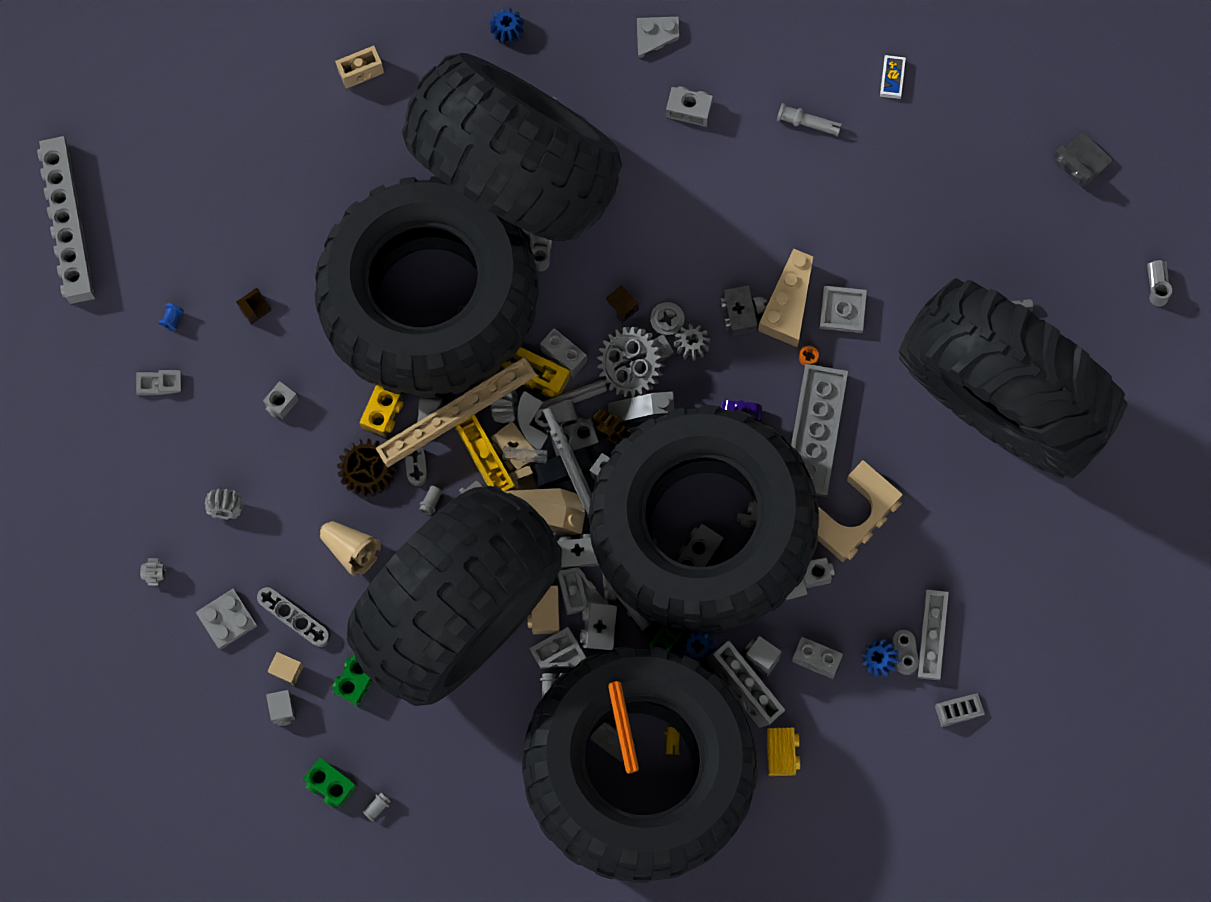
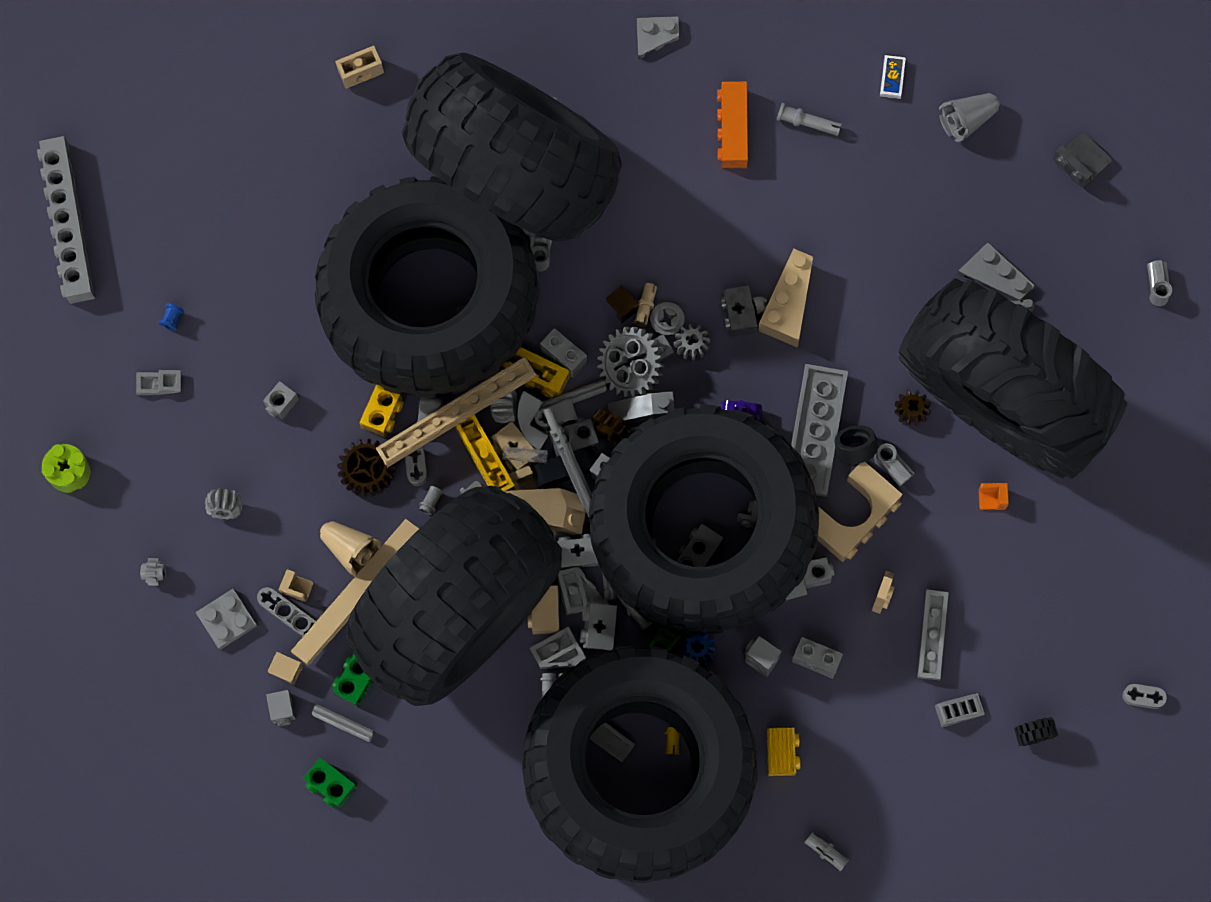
(66, 479): none -> lime brick
(253, 306): dark brown panel -> none
(295, 586): none -> tan panel
(339, 611): none -> tan tile
(343, 723): none -> light grey axle
(377, 806): light grey pin -> none
(506, 33): blue gear -> none
(623, 727): orange axle -> none
(645, 305): none -> tan pin
(697, 114): light grey brick -> none
(733, 125): none -> orange brick
(744, 684): light grey brick -> none
(815, 355): orange bush -> none
(826, 851): none -> light grey pin
(843, 309): light grey plate -> none
(858, 454): none -> black tyre
(873, 653): blue gear -> none
(885, 593): none -> tan wing
(895, 466): none -> light grey piece
(906, 651): light grey plate -> none
(912, 416): none -> dark brown gear
(967, 114): none -> light grey cone
(993, 496): none -> orange panel
(996, 272): none -> light grey wing
(1036, 731): none -> black tyre
(1145, 691): none -> light grey beam

